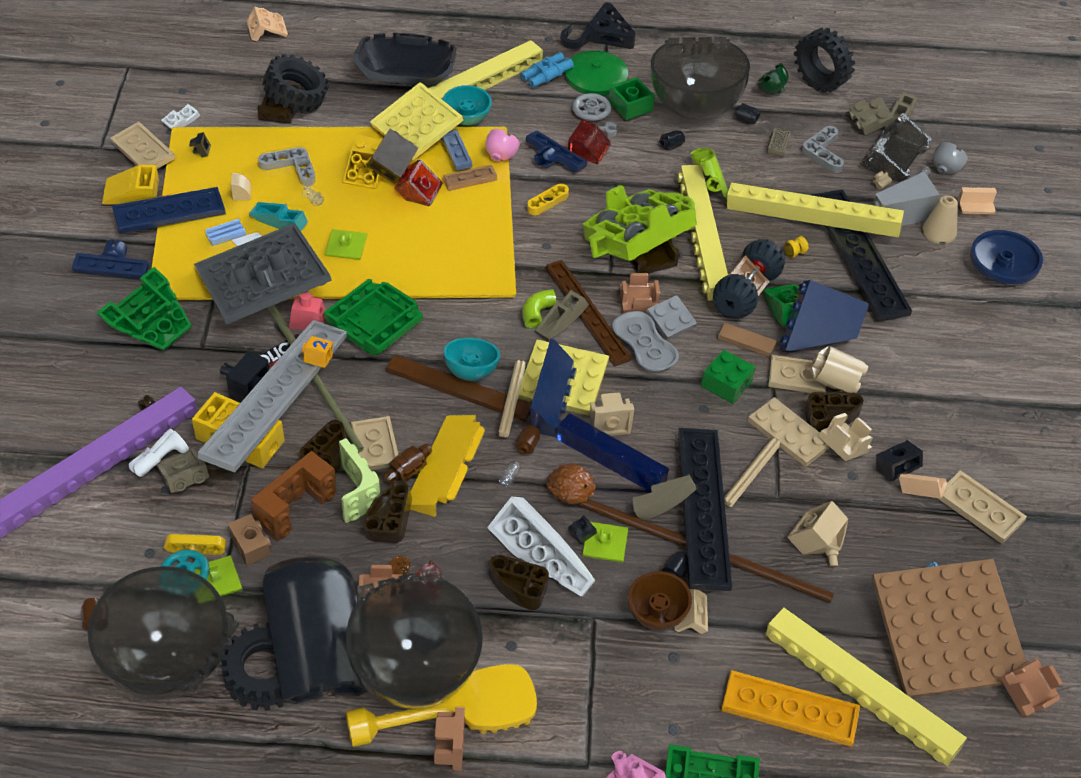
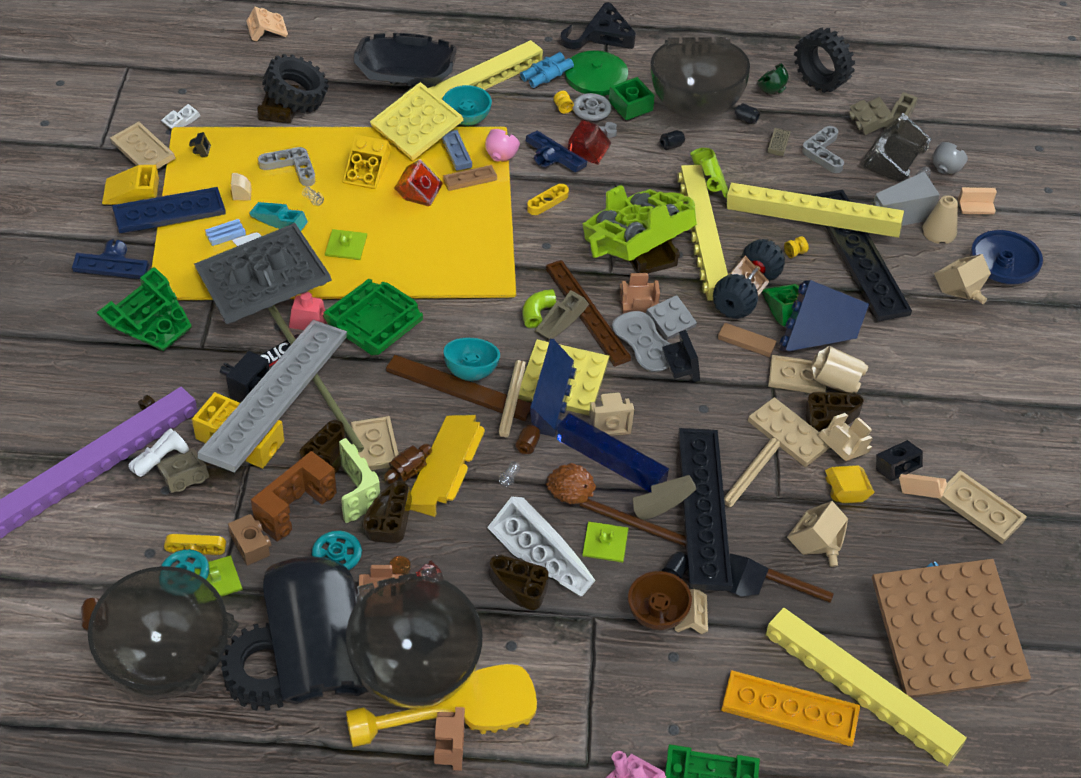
(317, 351): light orange brick -> none
(336, 546): none -> teal plate
(392, 156): panel -> none
(563, 102): none -> yellow wheel
(582, 530): black tile -> none
(682, 358): none -> black bracket
(728, 376): green brick -> none
(746, 575): none -> black slope
(849, 484): none -> yellow slope
(881, 180): tan plate -> none
(964, 278): none -> tan piece
(1032, 686): nougat panel -> none

